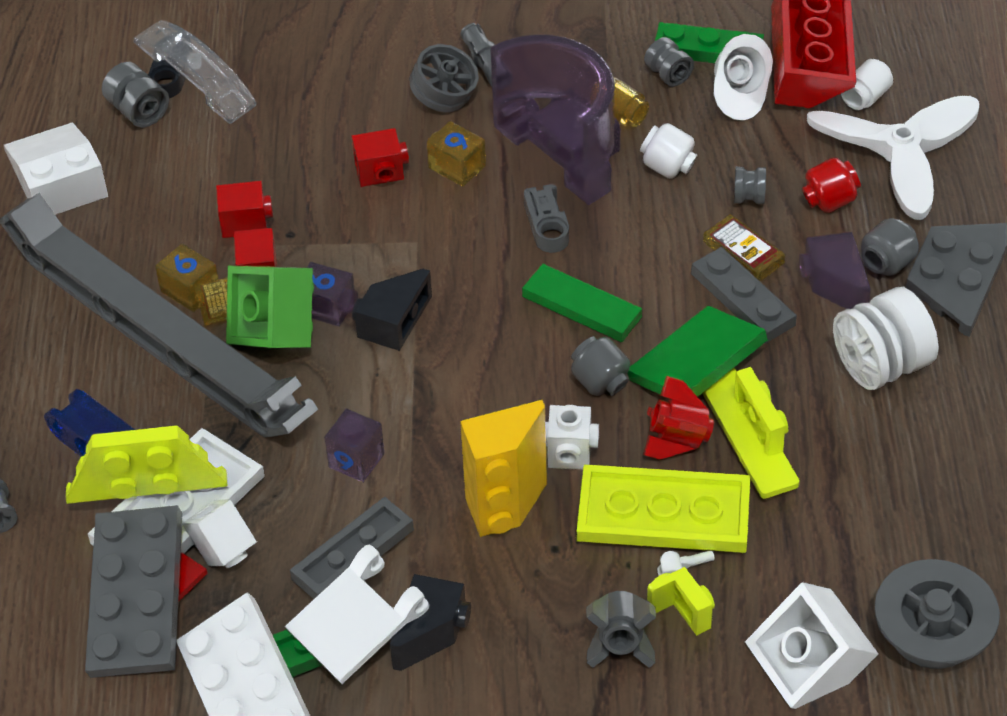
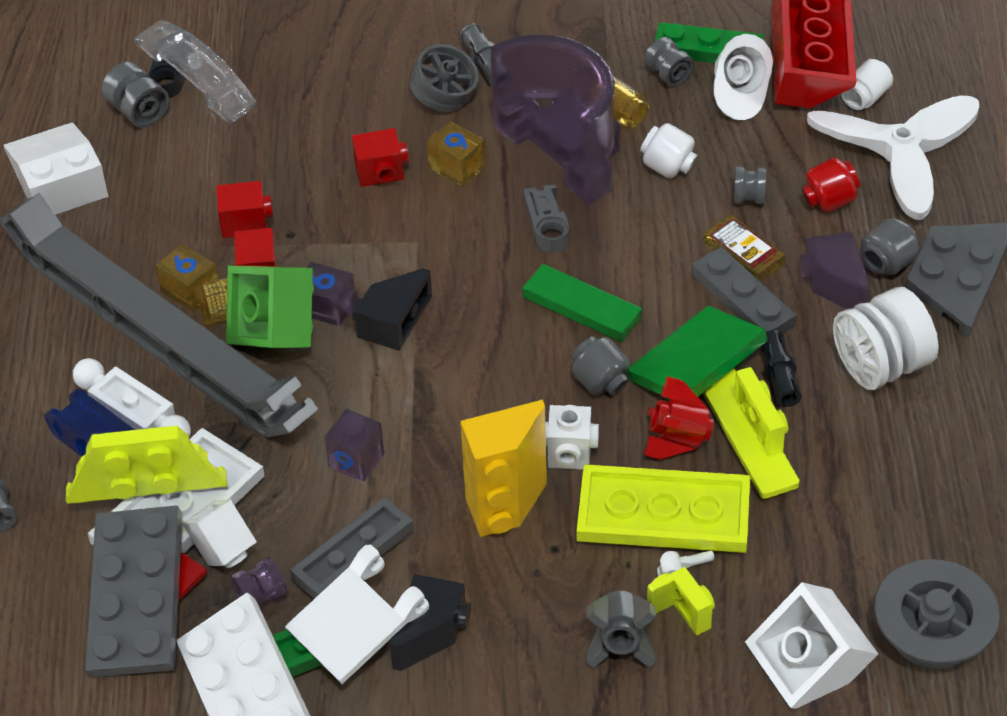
(127, 397): none -> white plate
(261, 583): none -> clear purple wheel
(780, 369): none -> black pin

